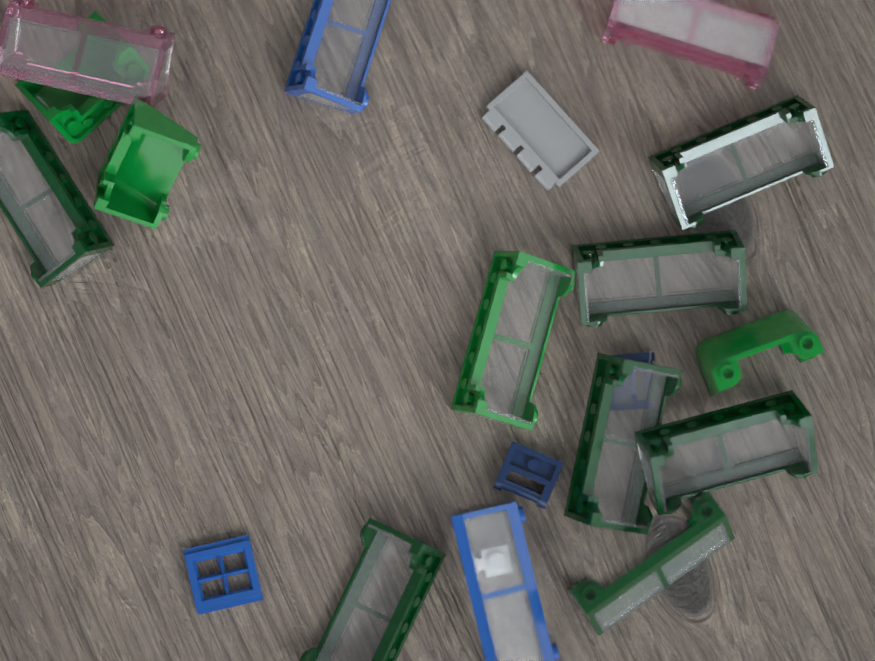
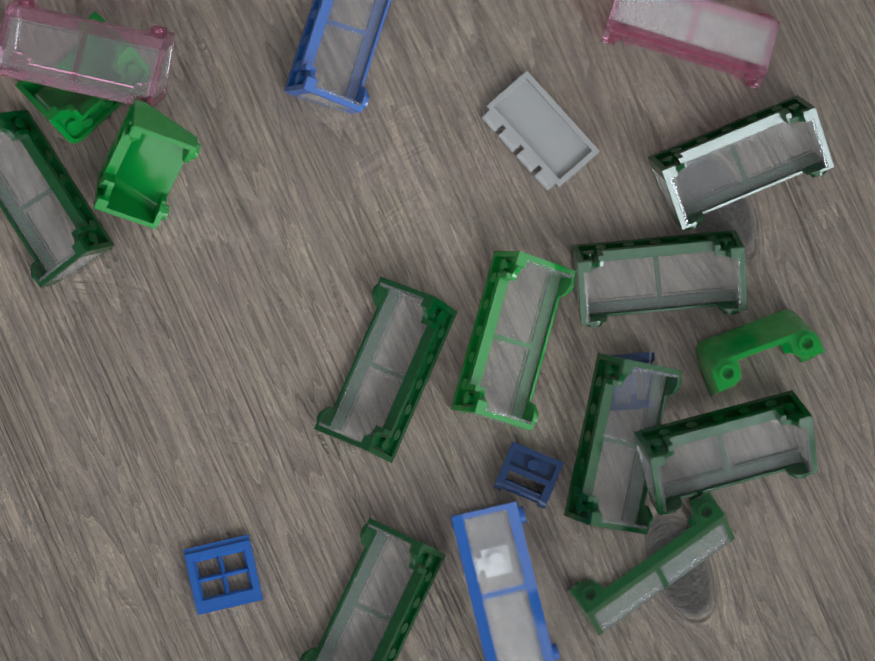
(389, 370): none -> windscreen

